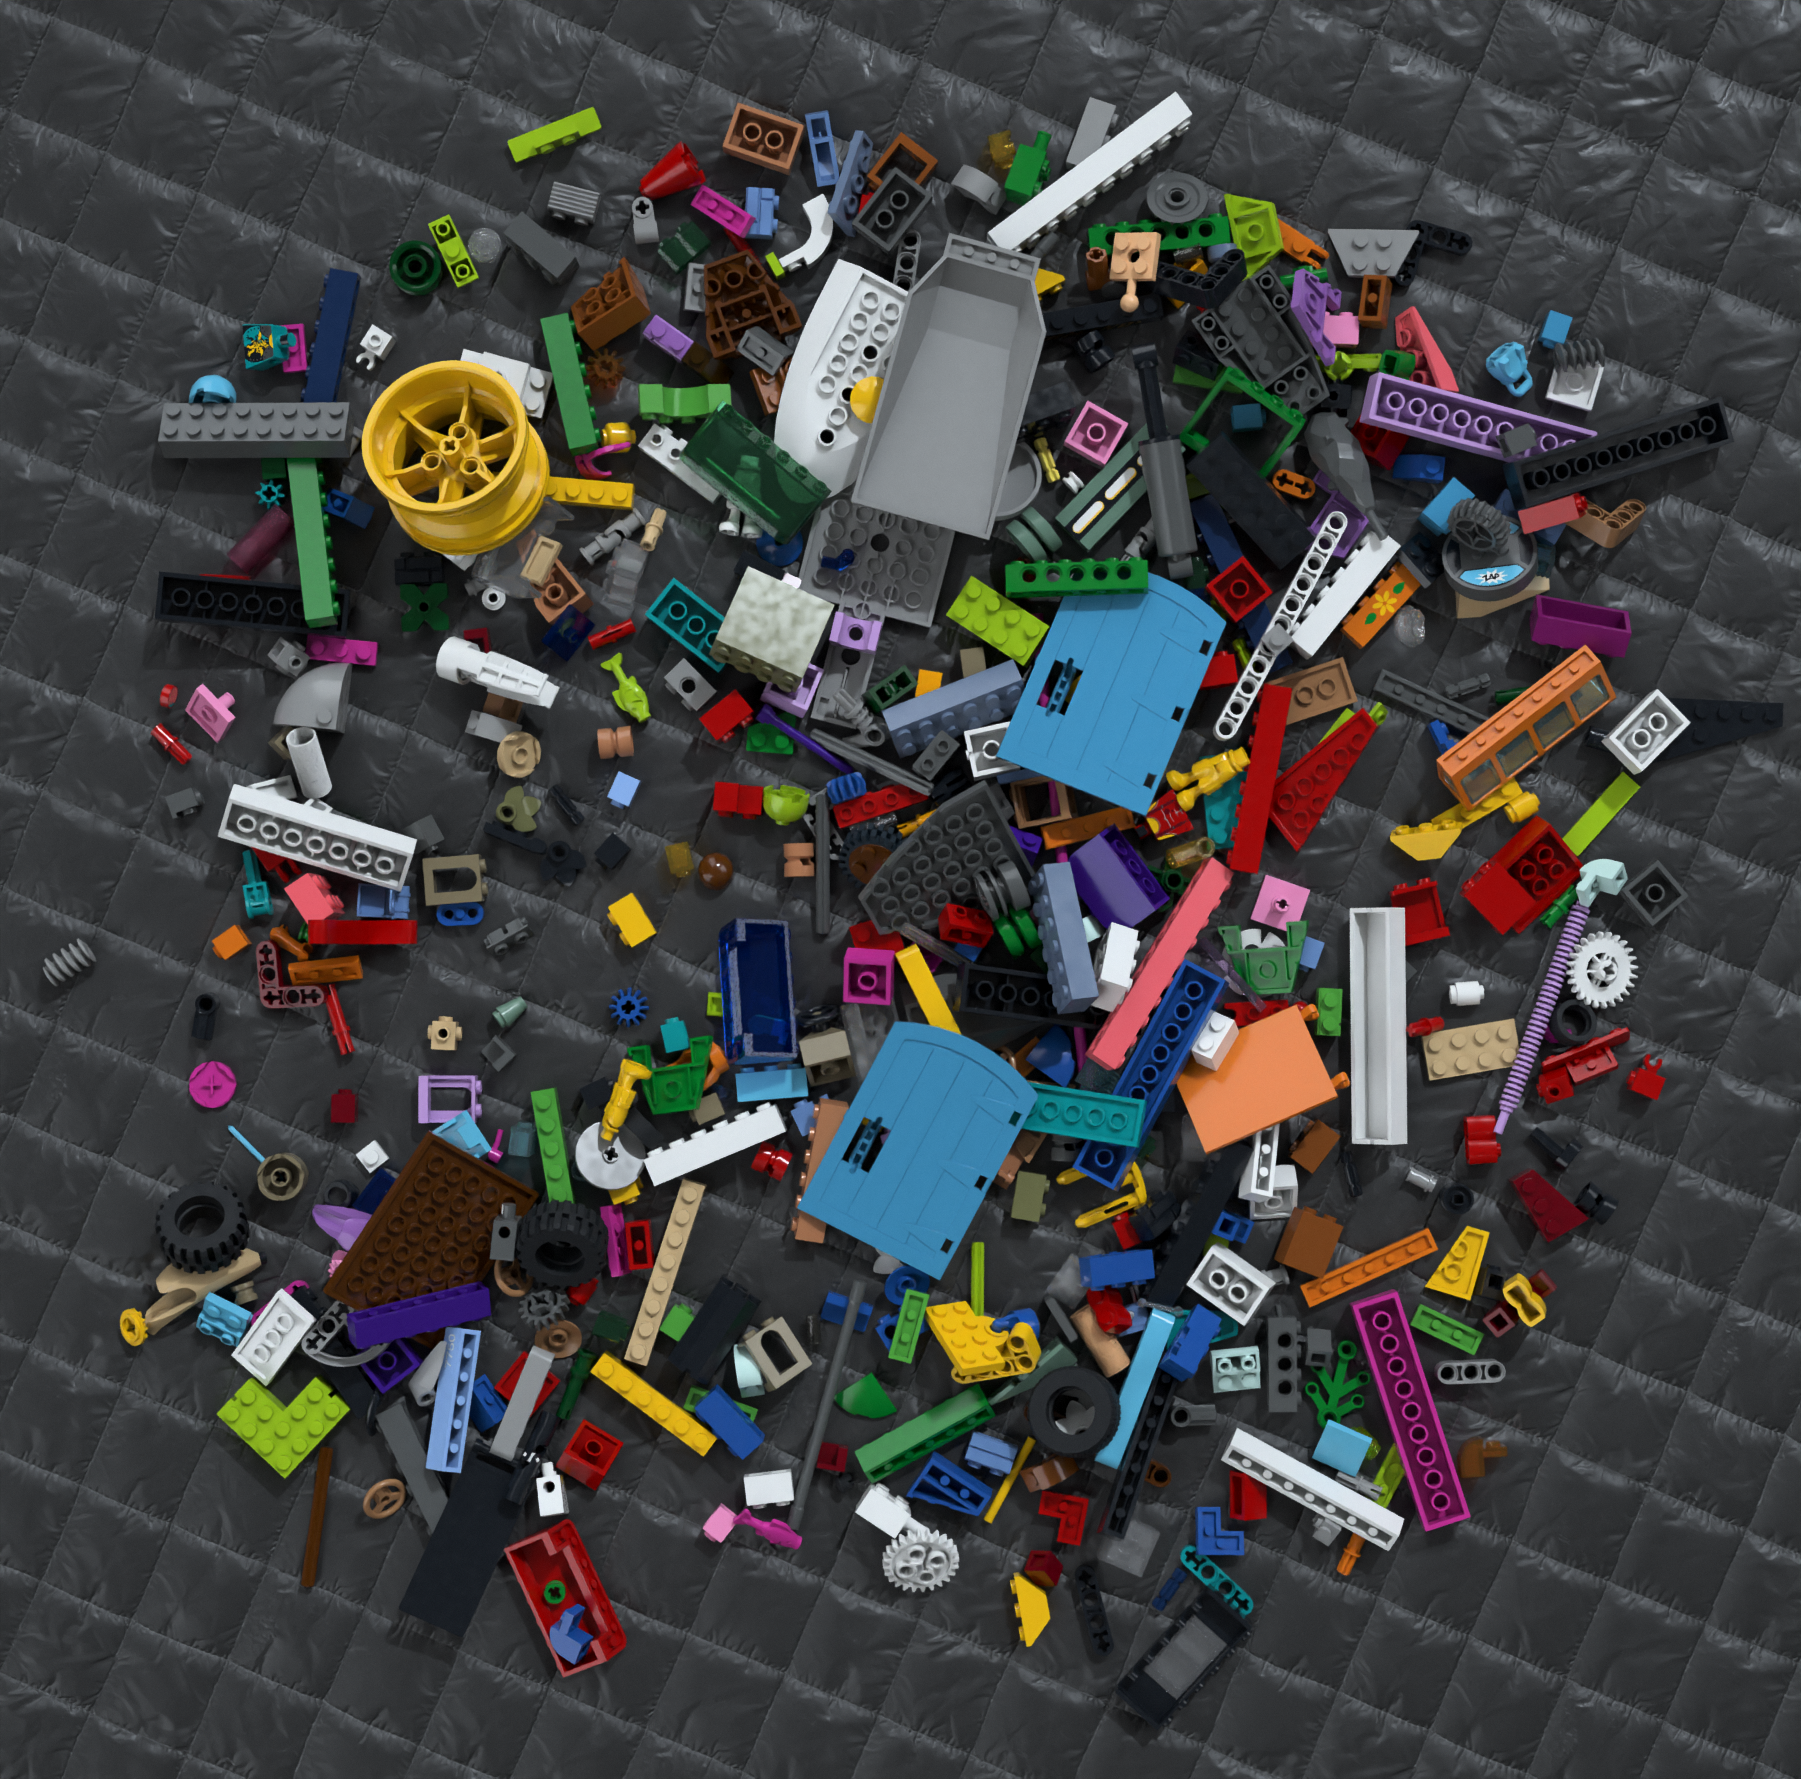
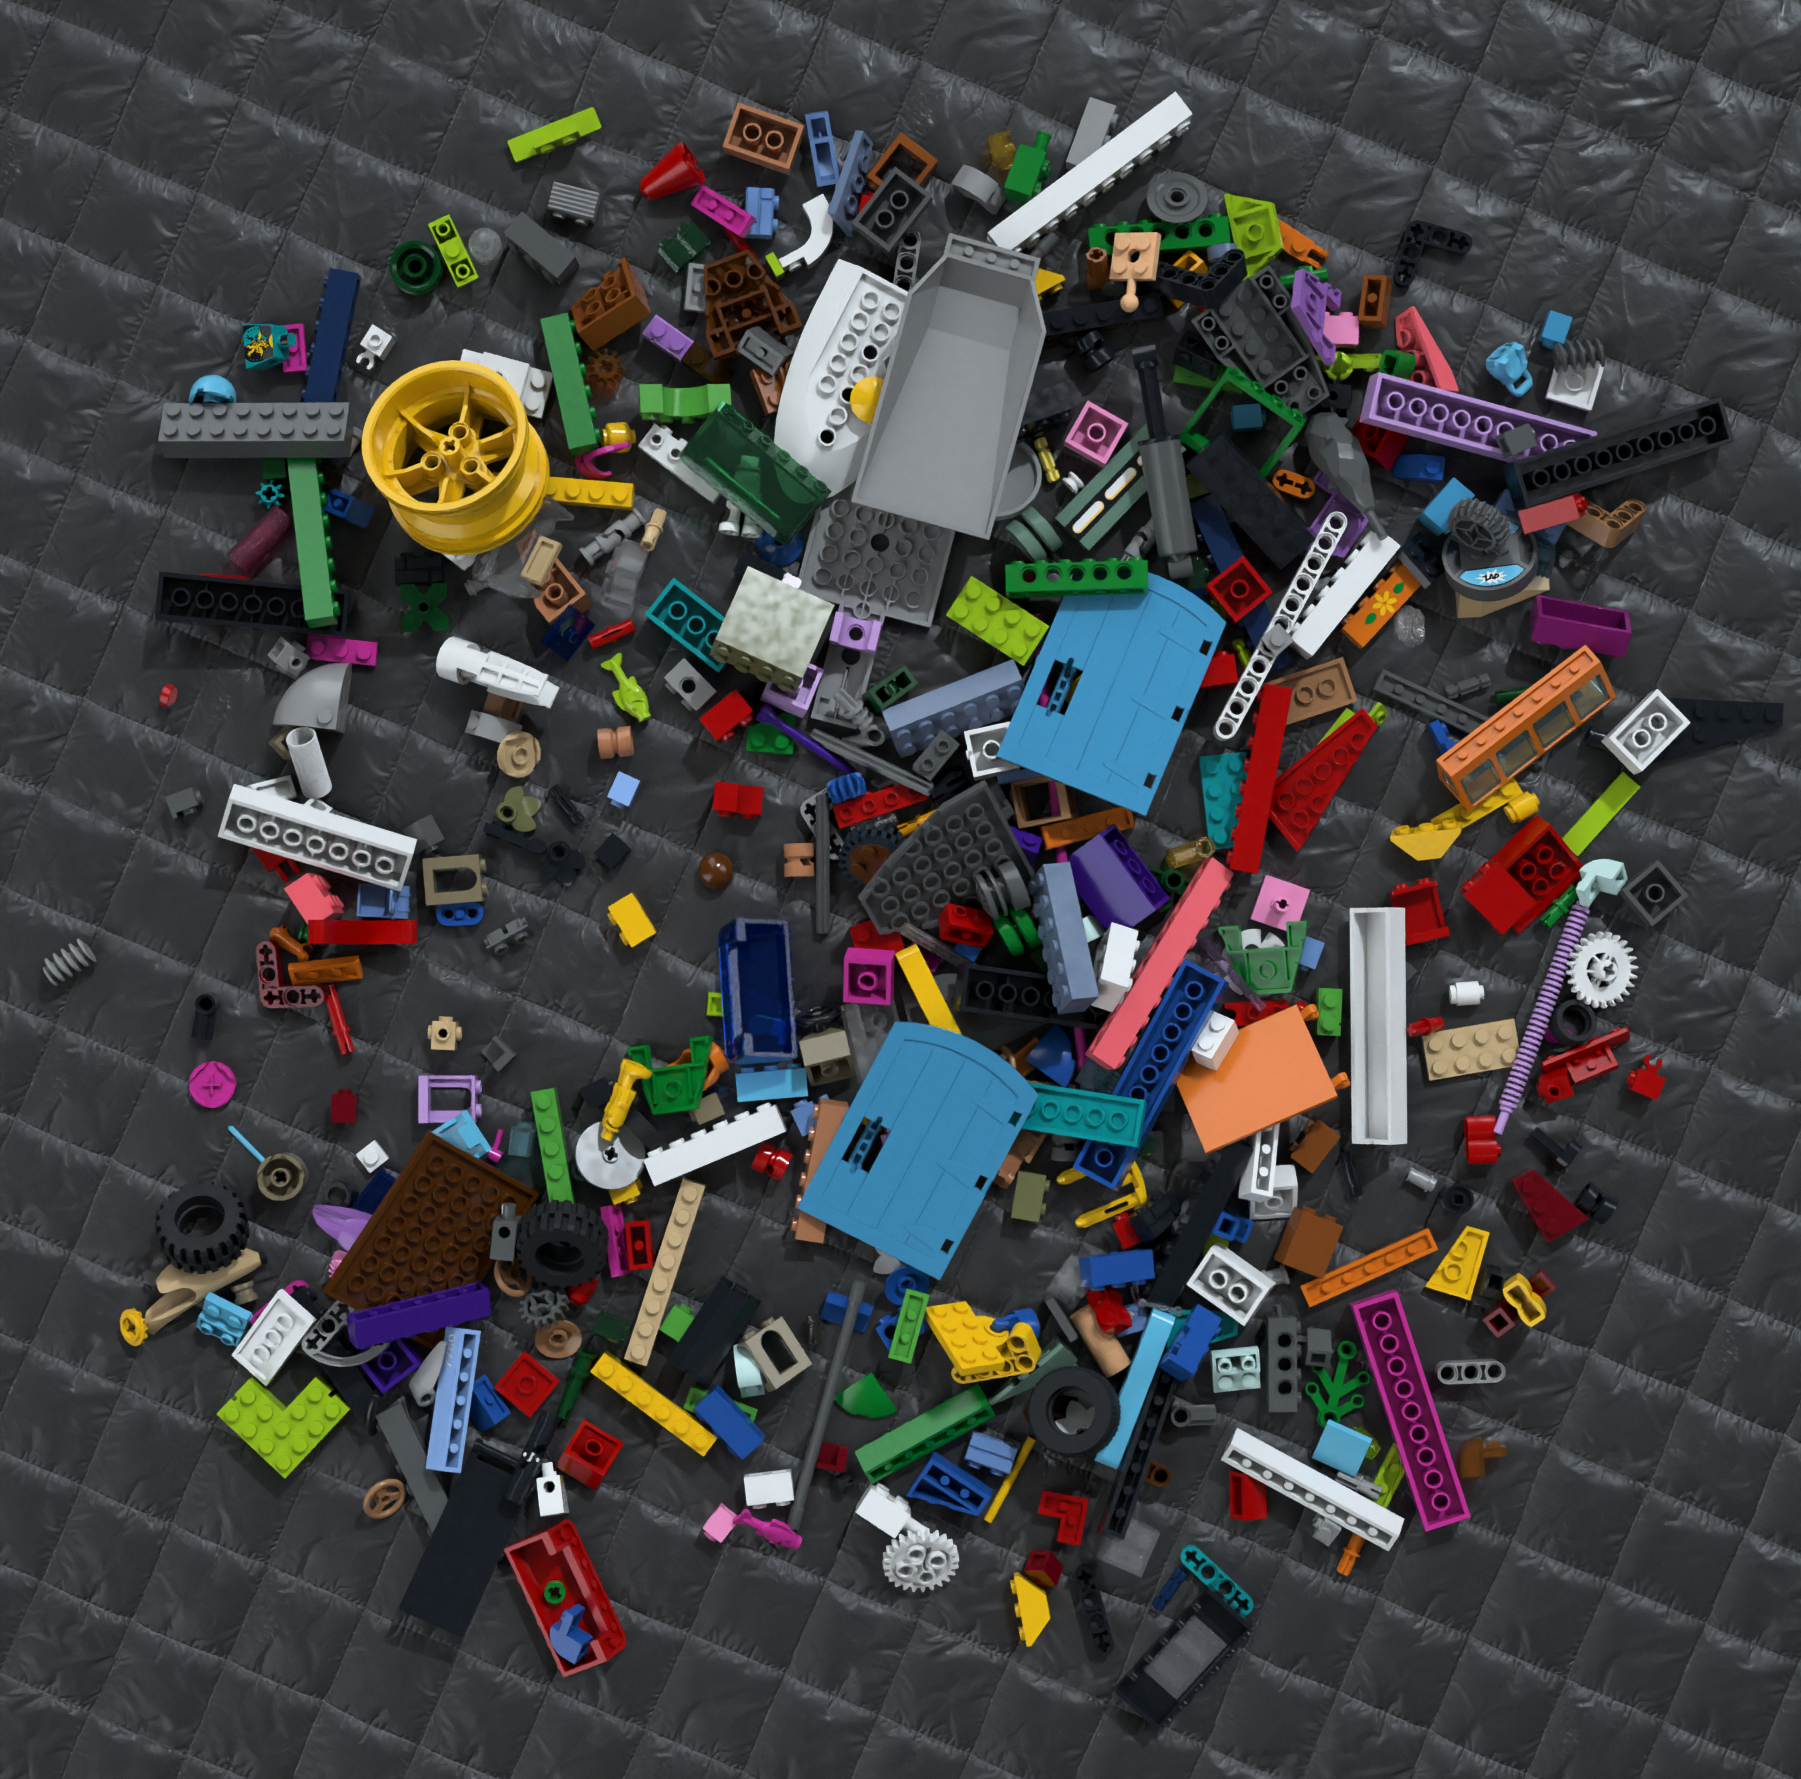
(171, 744): red axle -> none
(211, 712): bright pink tile -> none
(231, 943): orange brick -> none
(256, 892): teal connector -> none
(317, 1516): reddish brown axle -> none
(480, 637): dark red panel -> none
(493, 605): white plate -> none
(509, 1012): sand green cone -> none
(522, 1403): light grey beam -> none
(623, 1001): blue gear -> none
(644, 224): light grey piece -> none
(675, 1035): teal brick -> none
(680, 859): clear yellow brick -> none
(785, 804): lime cylinder -> none
(840, 562): clear blue arm -> none
(928, 681): light orange brick -> none
(972, 661): dark tan brick -> none
(977, 1278): lime axle -> none
(1048, 1472): dark orange brick -> none
(1164, 819): red torso -> none
(1188, 254): clear smoke pin -> none
(1211, 775): yellow piece -> none
(1211, 1539): blue plate -> none
(1372, 250): light grey wing -> none
(1446, 1329): bright green plate -> none

